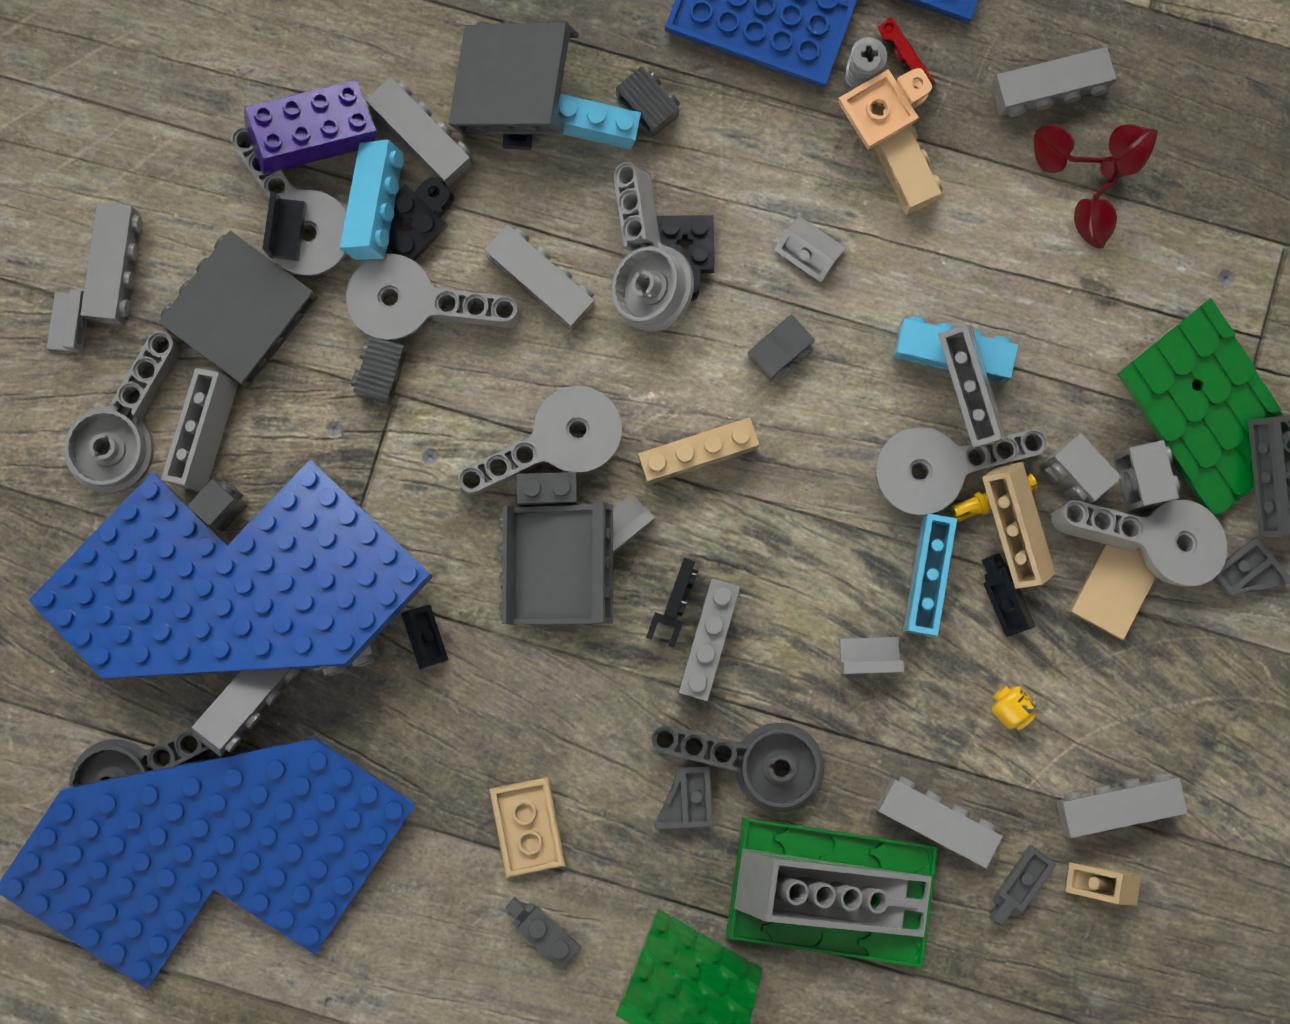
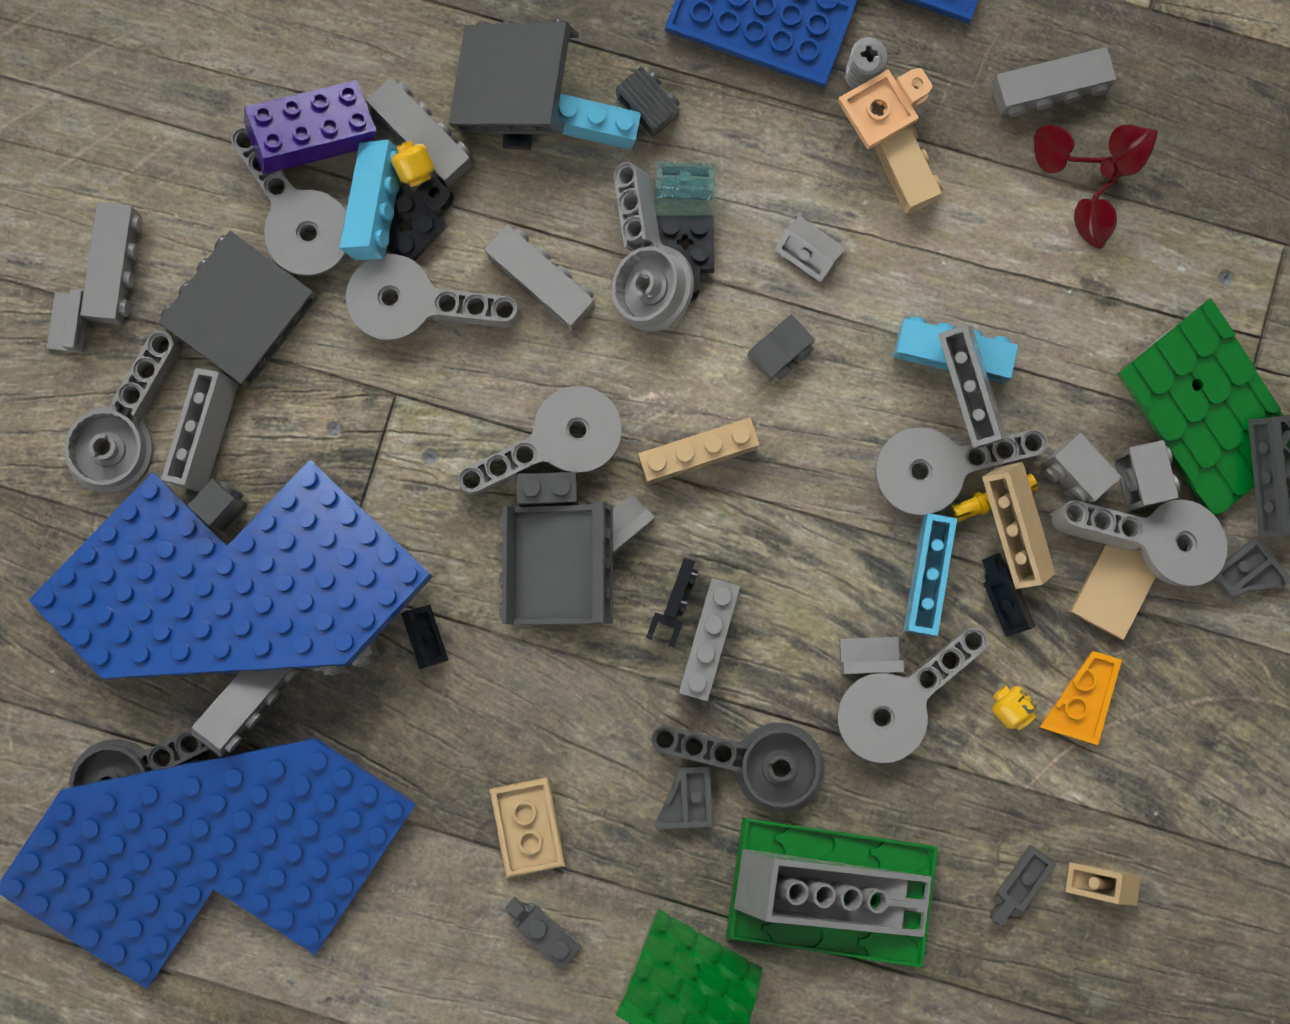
(284, 228): black panel -> none
(379, 370): dark grey brick -> none
(412, 163): none -> yellow head
(685, 180): none -> clear light blue brick
(904, 51): red hinge -> none
(904, 701): none -> light grey beam
(939, 822): light grey brick -> none
(1086, 700): none -> light orange wing
(1121, 806): light grey brick -> none

